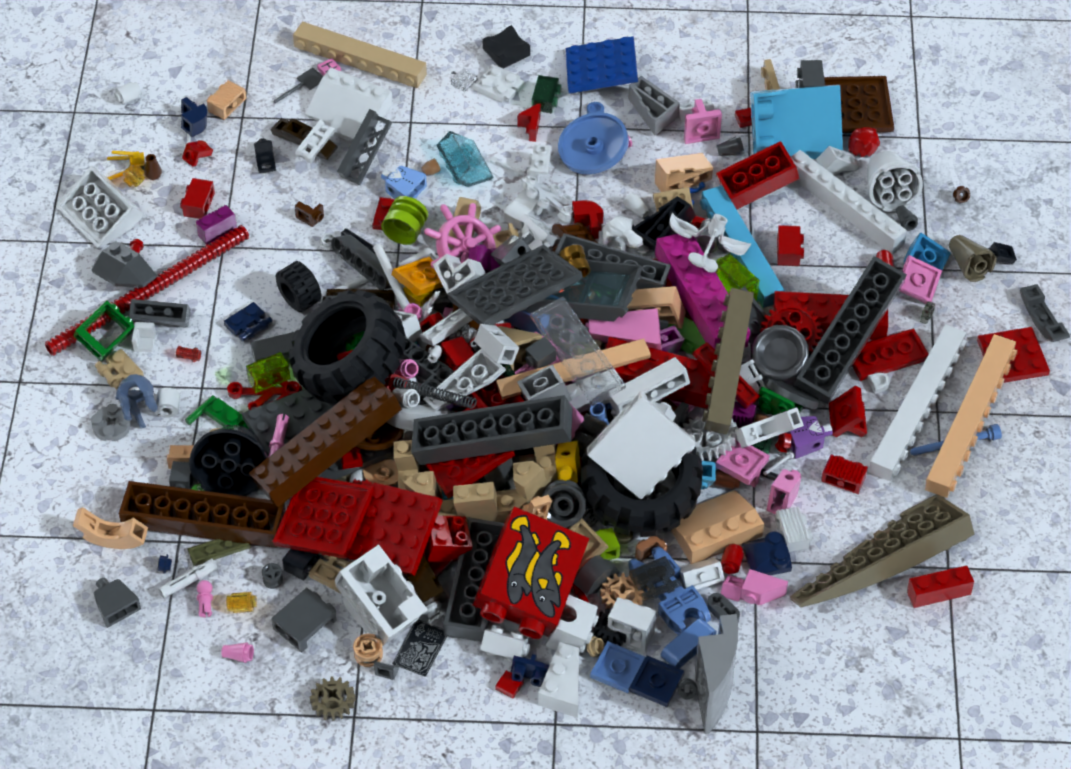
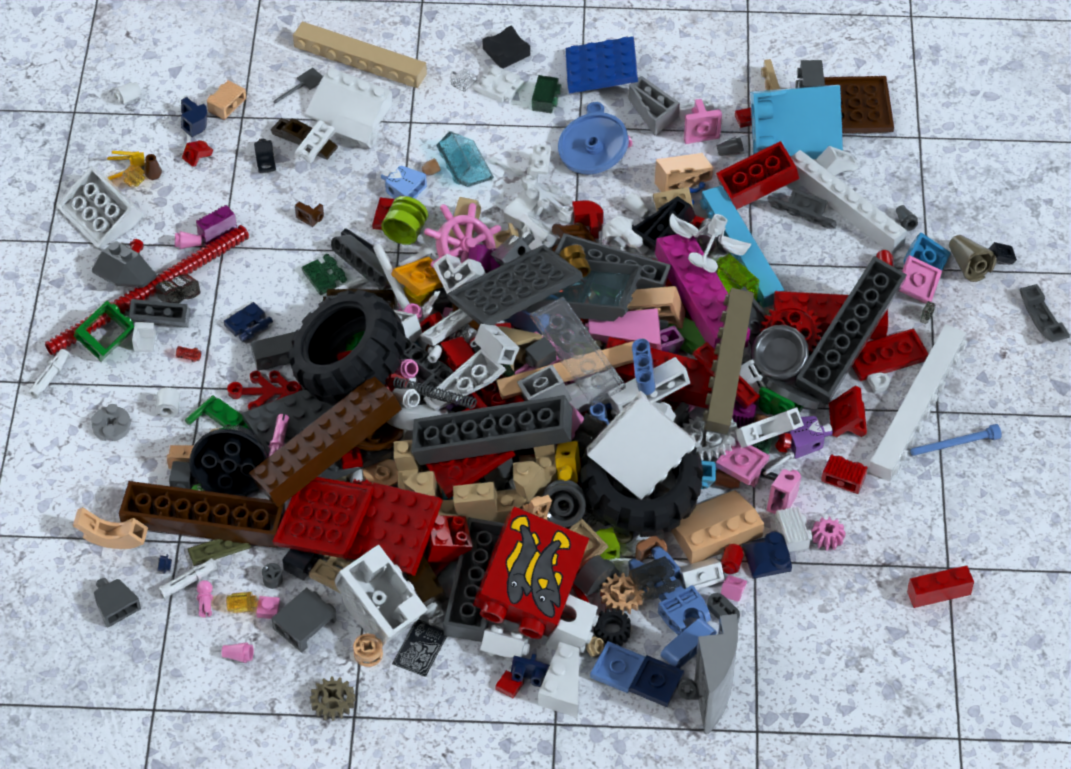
(53, 367): none -> white pin
(121, 364): tan plate -> none
(129, 398): sand blue piece -> none
(178, 289): none -> clear smoke brick
(187, 240): none -> bright pink cone
(197, 198): red brick -> none
(267, 607): none -> bright pink plate
(268, 372): clear neon green brick -> none
(298, 286): black tyre -> none
(320, 278): none -> clear green plate
(325, 66): bright pink tile -> none
(325, 241): white plate -> none
(359, 143): dark grey fence -> none
(385, 670): dark grey slope -> none
(530, 120): red slope -> none
(634, 621): white brick -> none
(643, 366): none -> medium blue beam
(762, 588): bright pink slope -> none
(789, 245): red brick -> none
(805, 205): none -> dark grey bracket
(828, 533): none -> bright pink gear
(864, 141): red hair -> none
(892, 181): white cone -> none
(916, 537): dark tan wedge -> none
(965, 197): reddish brown plate -> none
(970, 416): light nougat brick -> none
(1029, 357): red plate -> none

